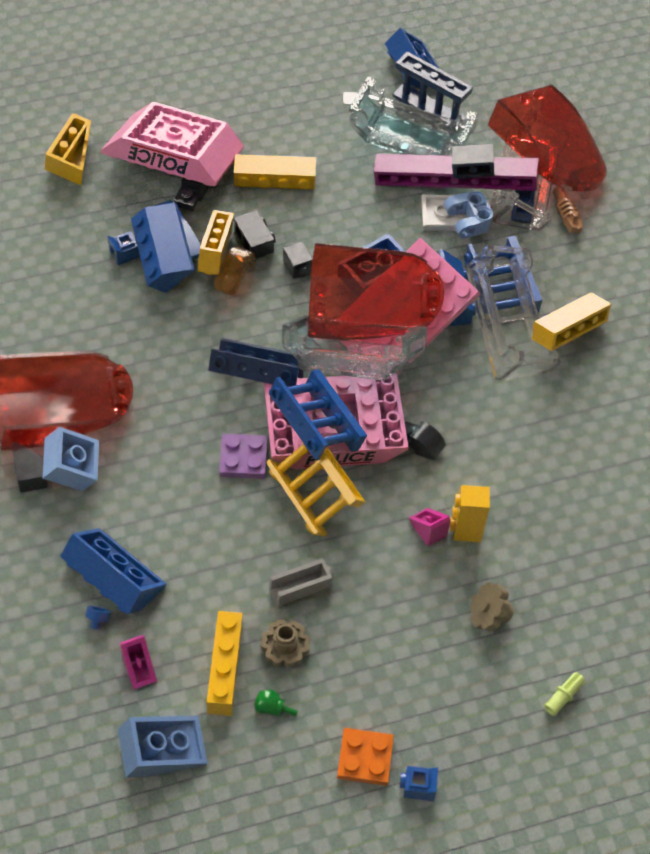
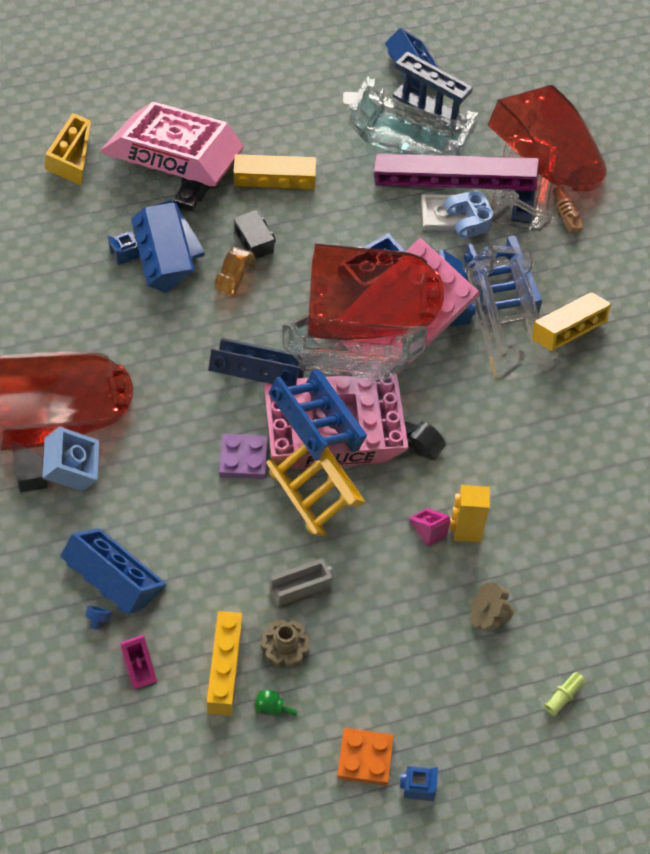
(161, 745): medium blue slope -> none
(215, 242): yellow brick -> none
(297, 260): brick -> none
(473, 161): brick -> none

